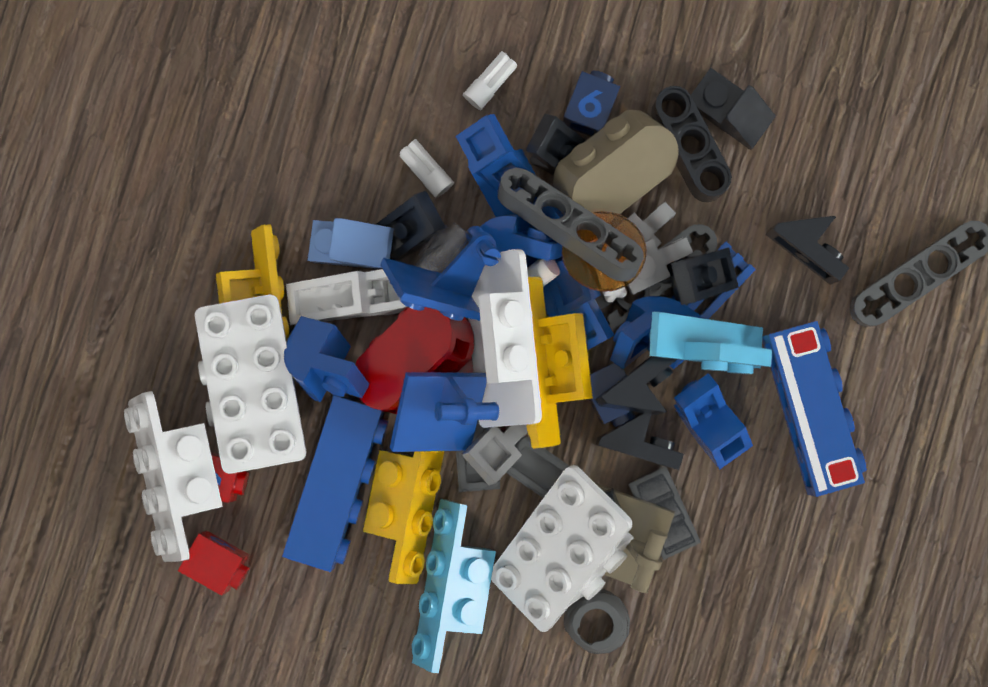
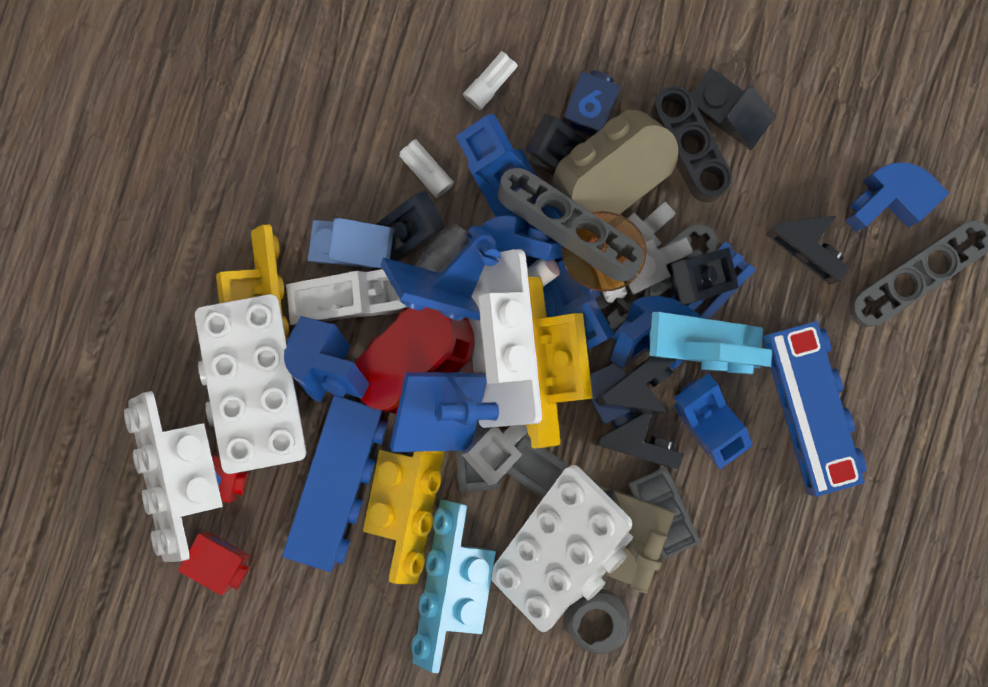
(903, 189): none -> blue brick

